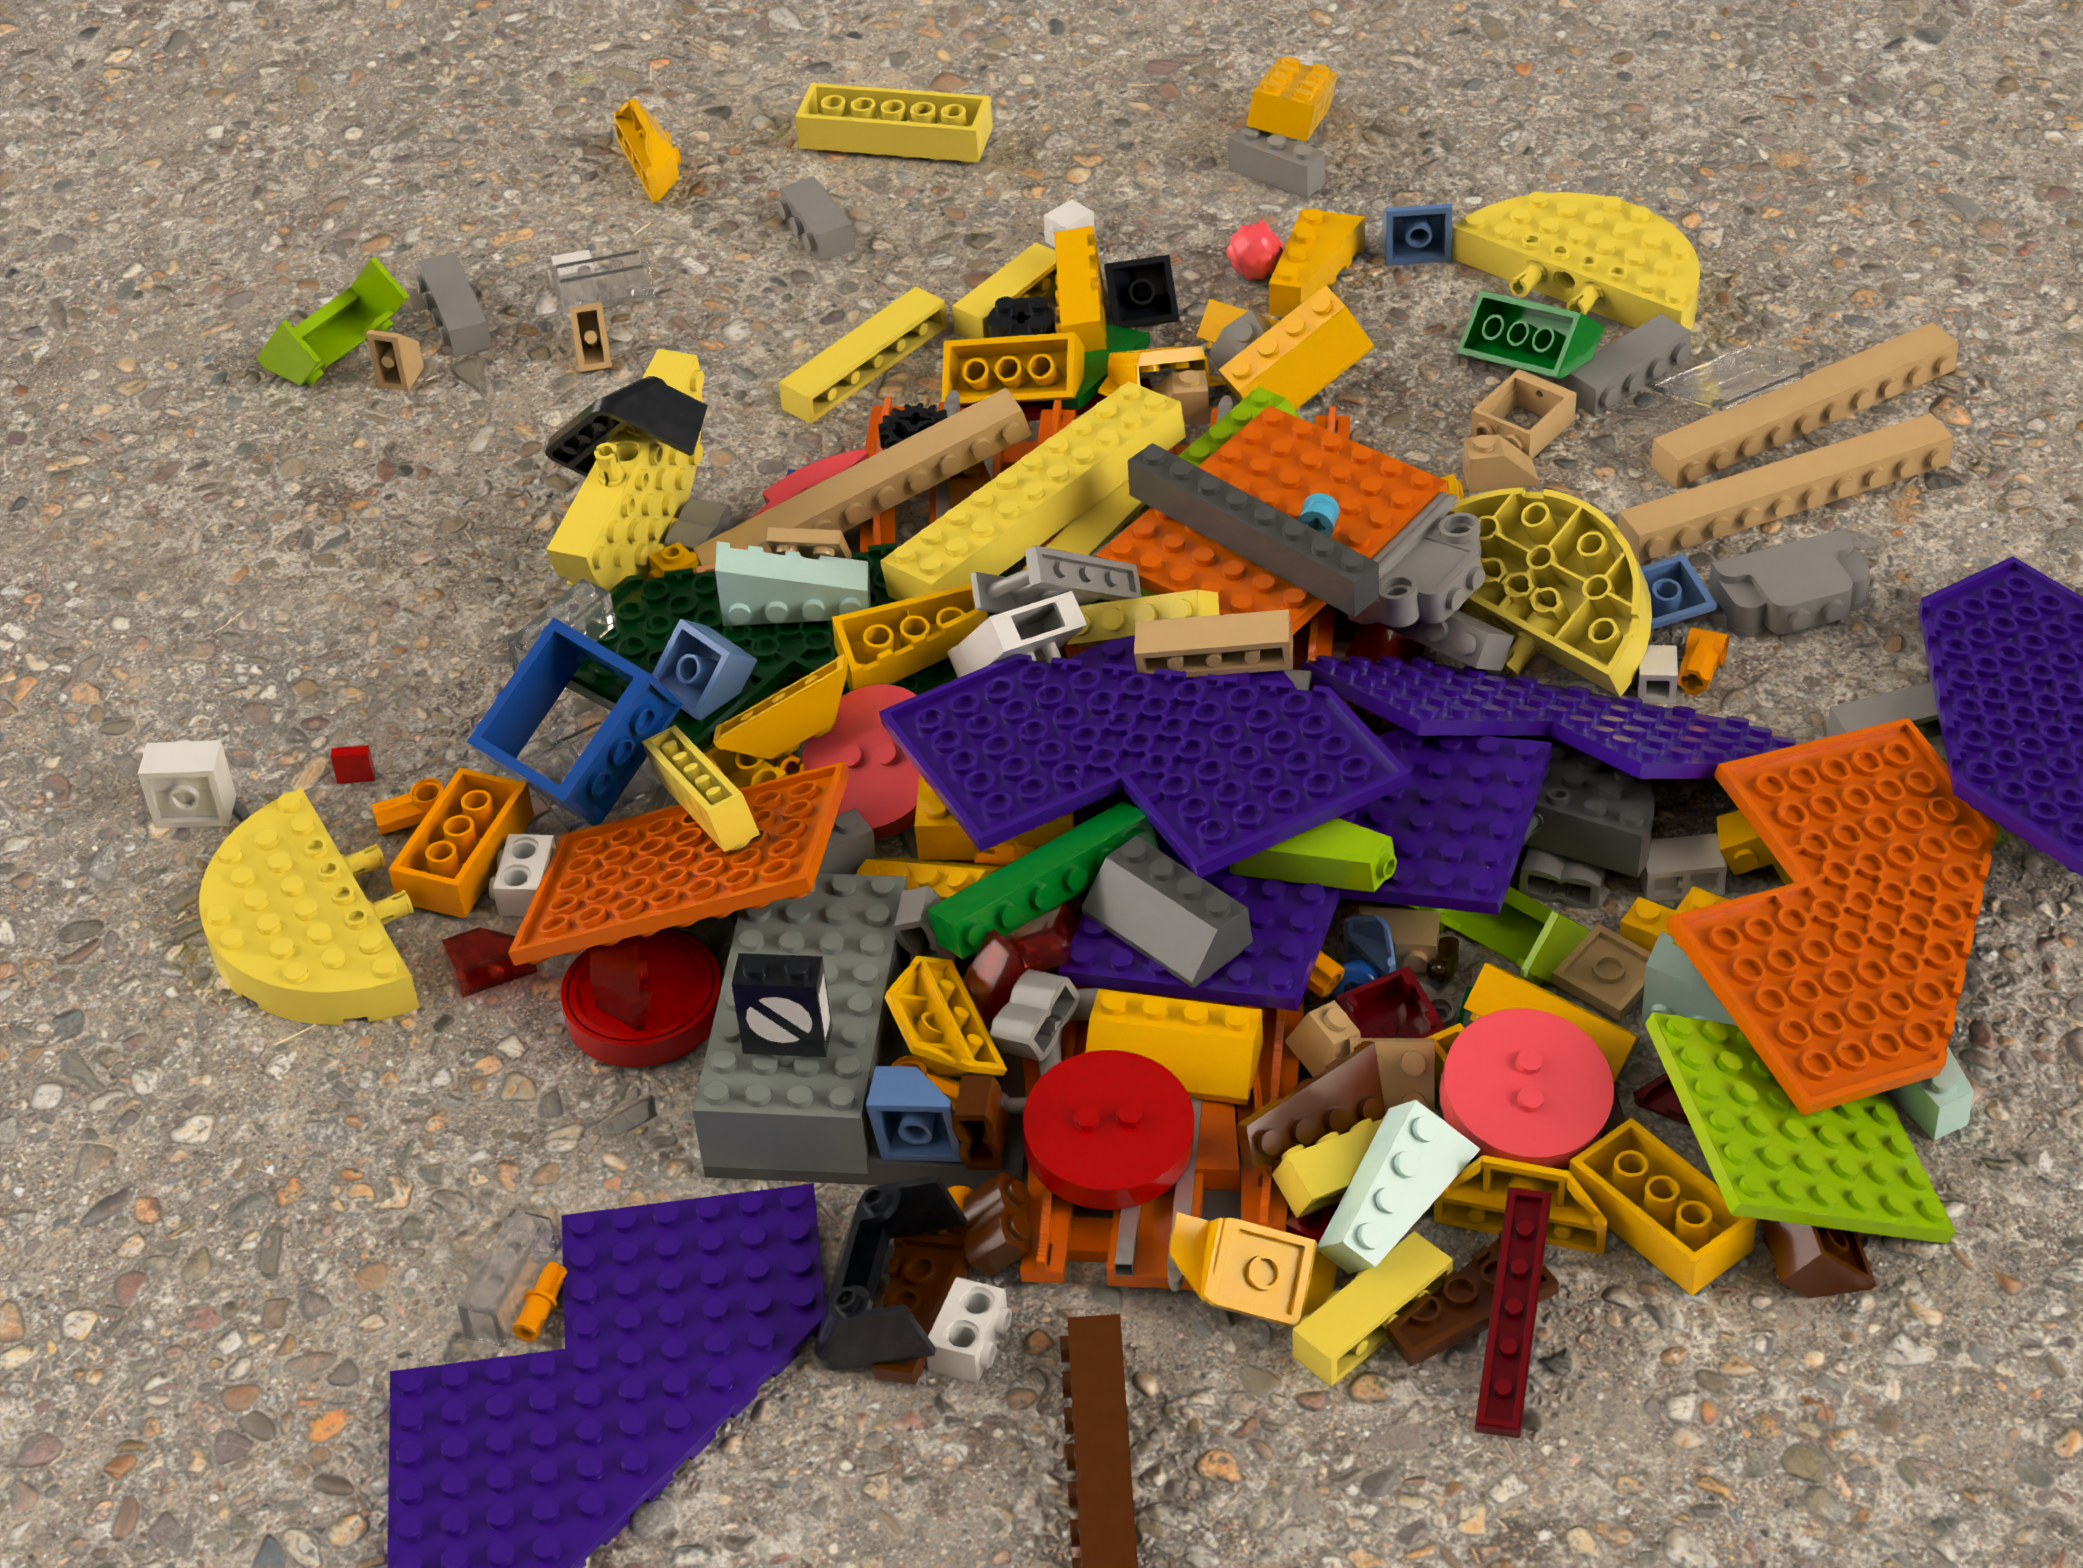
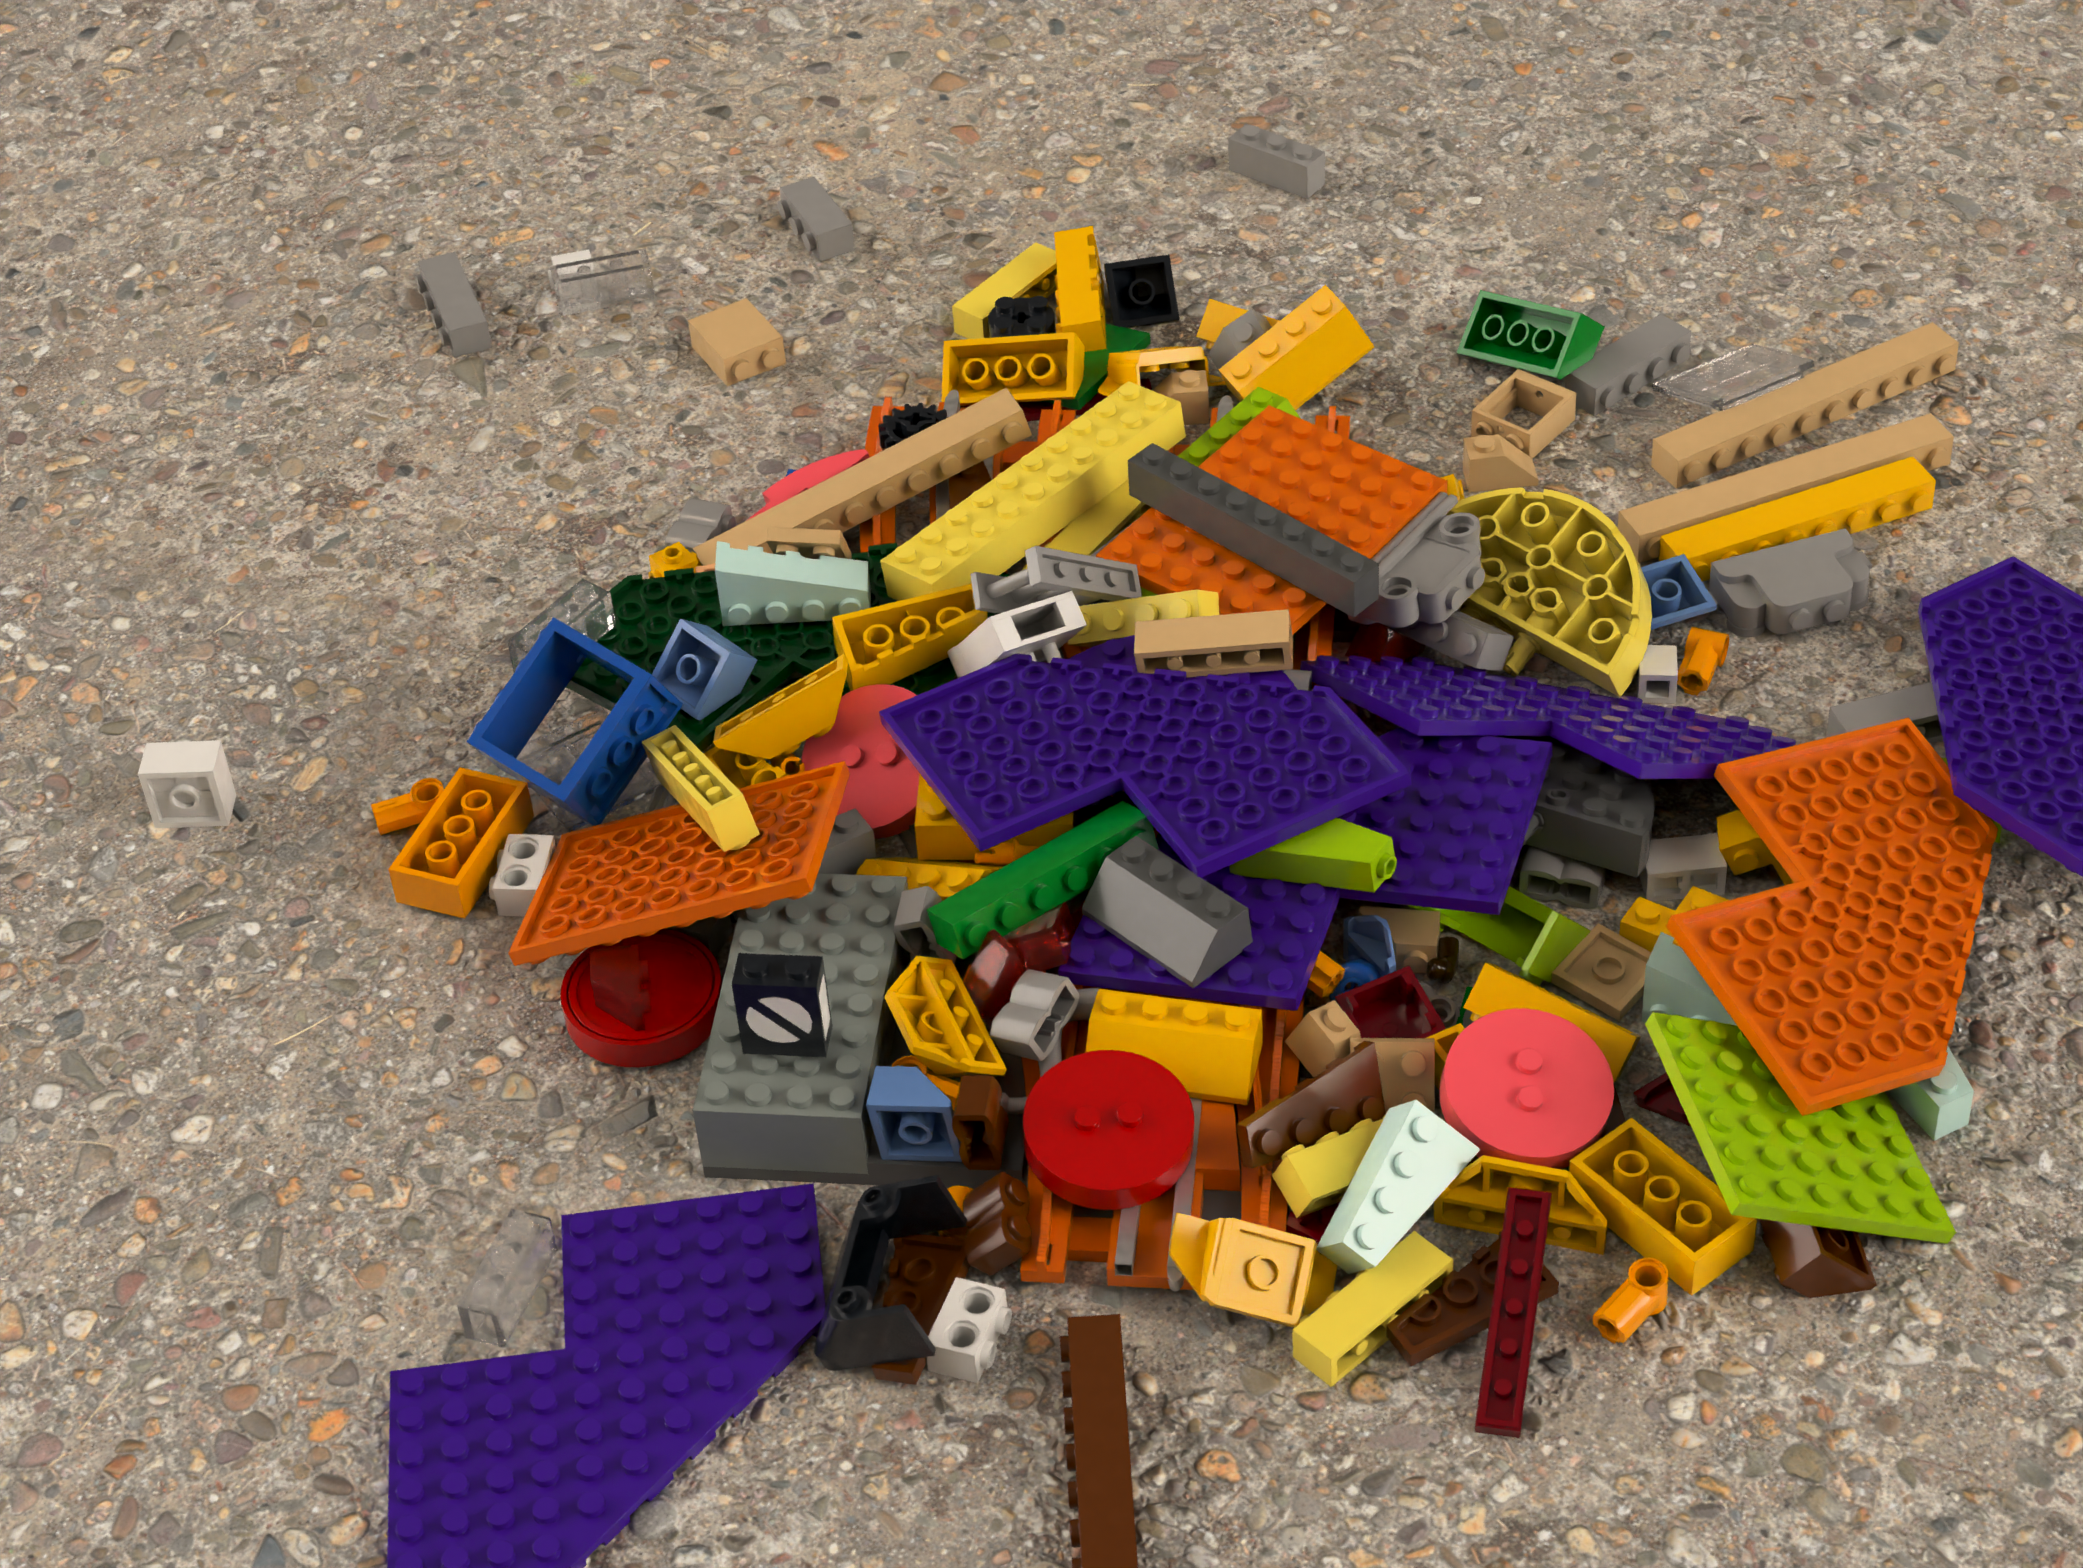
(297, 926): light yellow brick -> none
(334, 329): lime windscreen -> none
(353, 764): red tile -> none
(395, 359): tan slope -> none
(482, 961): clear red slope -> none
(539, 1302): light orange axle -> none
(590, 337): tan slope -> none
(629, 494): light yellow brick -> none
(642, 405): black windscreen -> none
(647, 148): yellow wedge -> none
(737, 342): none -> tan brick
(862, 355): light yellow brick -> none
(894, 122): light yellow brick -> none
(1066, 217): white brick -> none
(1254, 250): coral animal -> none
(1292, 98): yellow brick -> none
(1313, 256): yellow wedge -> none
(1320, 513): medium azure wheel -> none
(1417, 234): medium blue slope -> none
(1586, 253): light yellow brick -> none
(1636, 1299): none -> light orange piece
(1846, 503): none -> yellow brick

